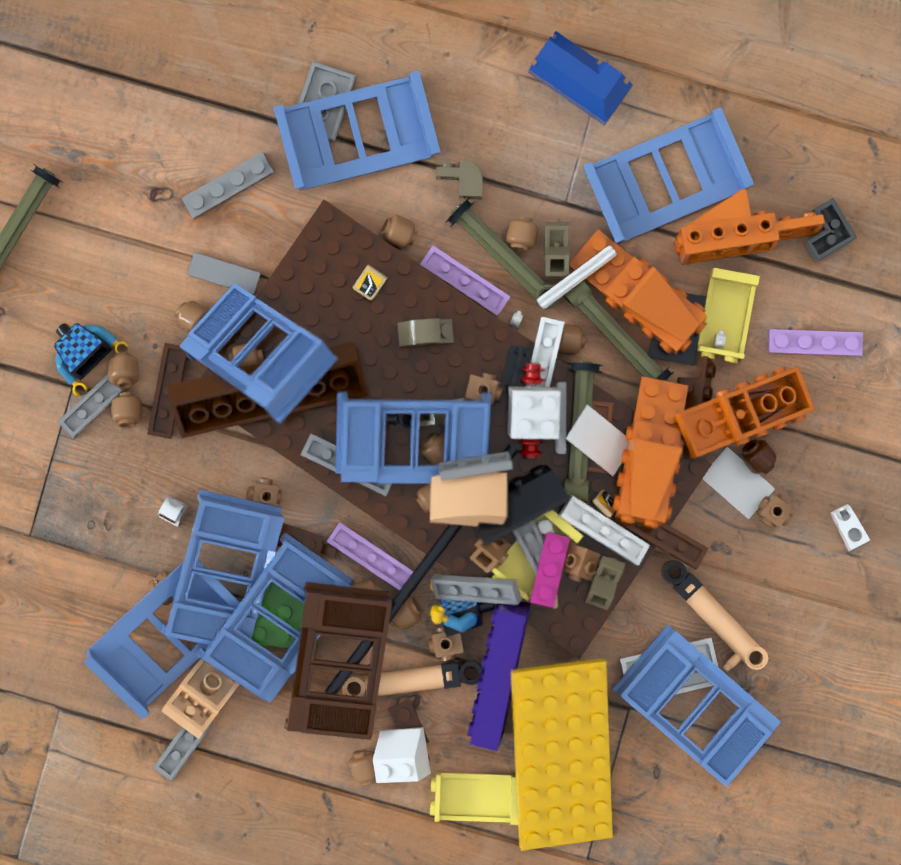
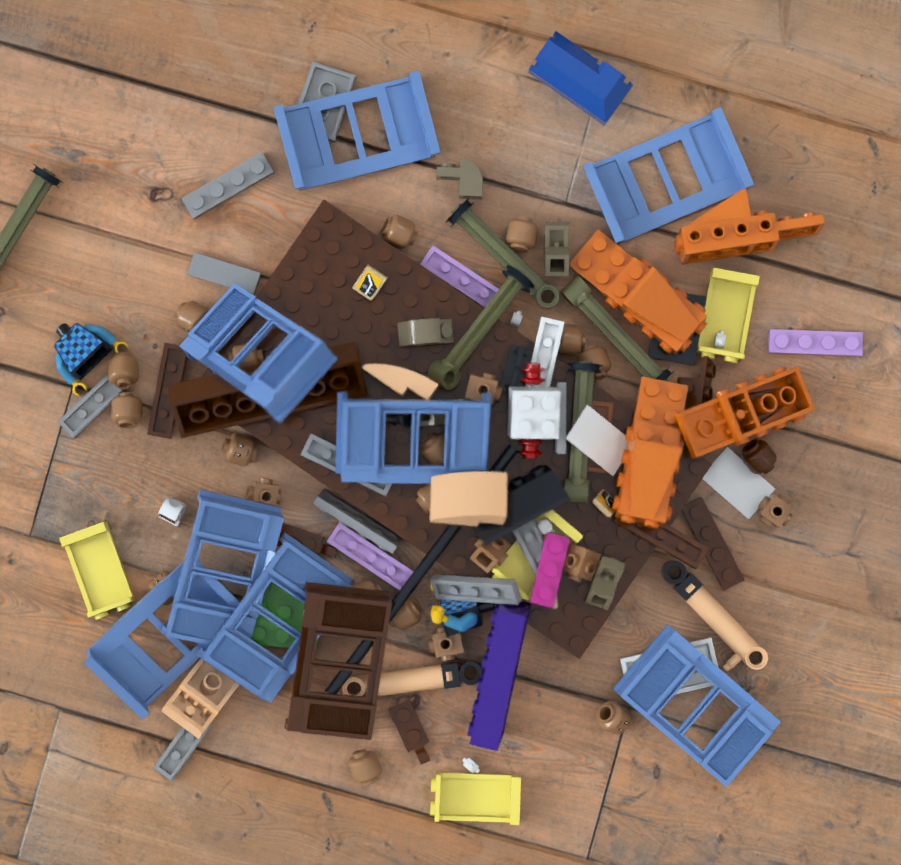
(98, 570): none -> light yellow panel
(239, 449): none -> medium nougat head
(352, 517): none -> light grey plate
(401, 755): white slope -> none
(402, 380): none -> light nougat slope
(446, 371): none -> olive piece
(471, 765): none -> white piece
(475, 465): light grey tile -> none
(562, 753): yellow plate -> none
(576, 277): white axle -> none
(597, 355): none -> medium nougat head
(604, 530): white plate -> none
(613, 717): none -> medium nougat head
(708, 534): none -> reddish brown plate
(835, 234): dark grey brick -> none
(849, 527): white leg -> none

